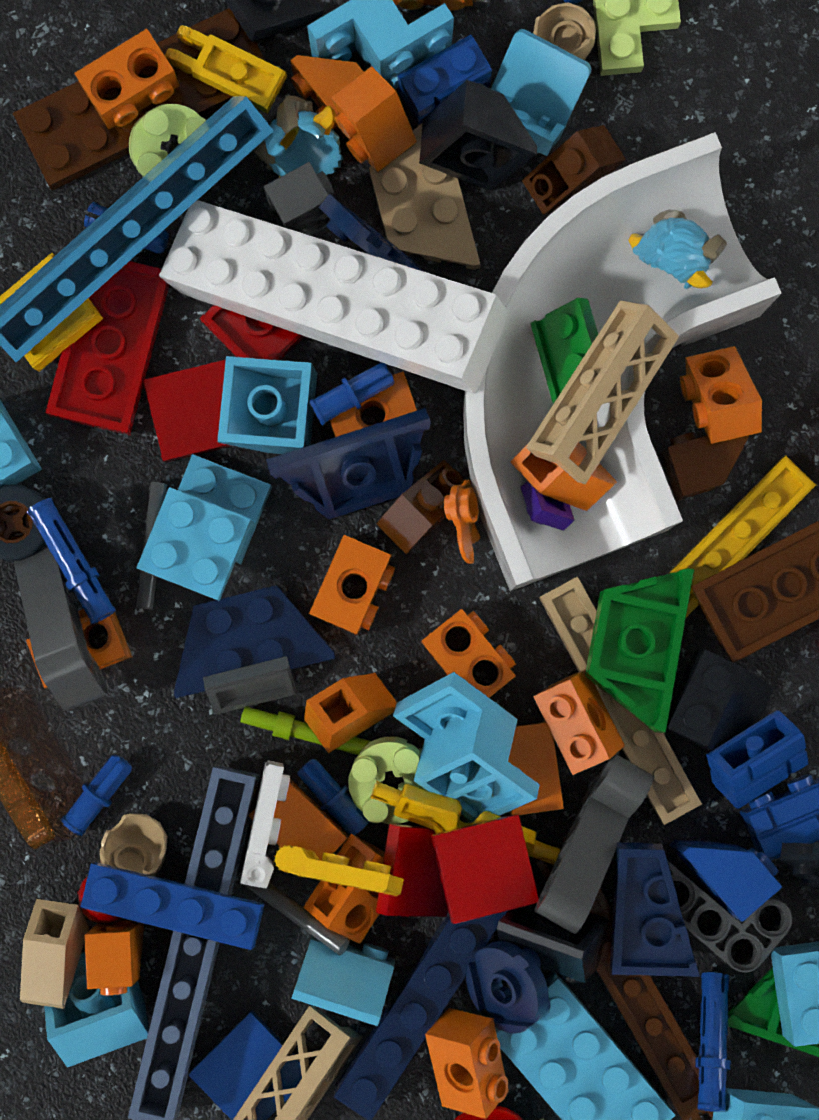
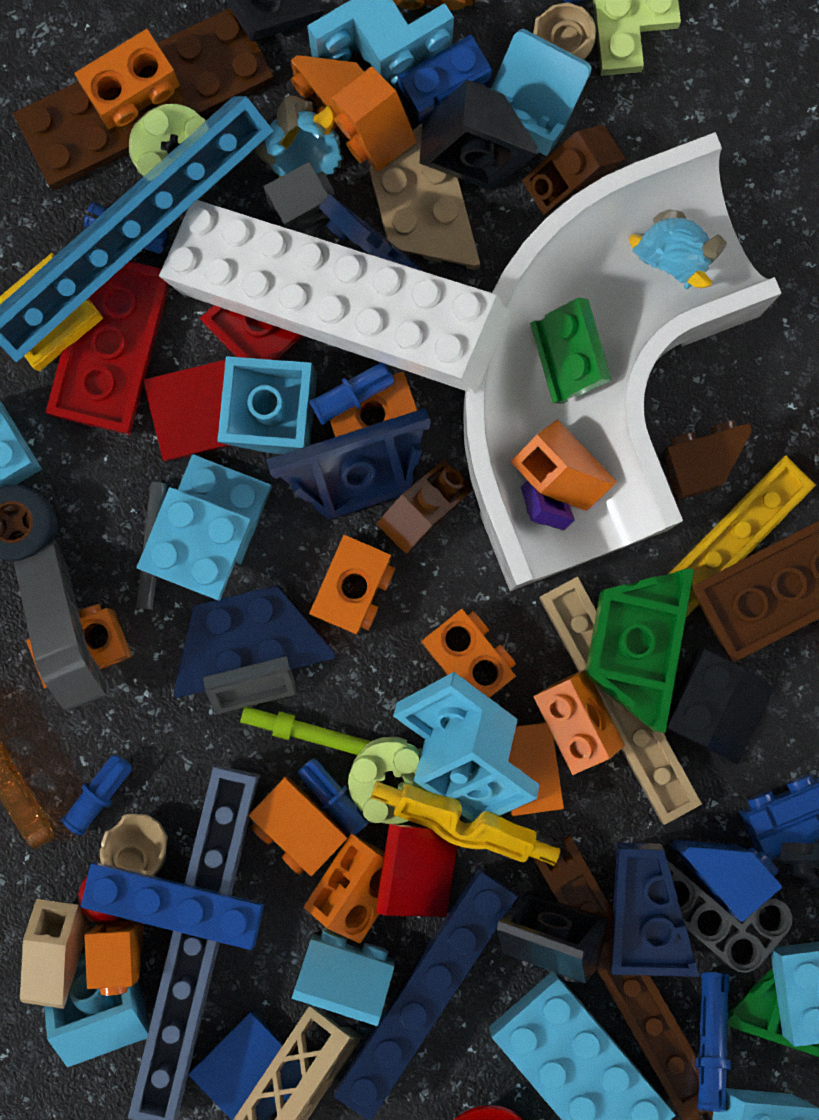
(79, 575): blue pin -> none
(228, 68): yellow hinge -> none
(265, 828): white hinge -> none
(301, 917): dark grey bar -> none
(335, 870): yellow hinge -> none
(348, 709): orange slope -> none
(463, 509): orange plate -> none
(467, 1062): orange brick -> none
(485, 868): red tile -> none
(521, 970): dark blue plate -> none
(592, 842): dark grey beam -> none
(599, 382): tan fence -> none
(722, 395): orange brick -> none
(757, 759): blue brick -> none

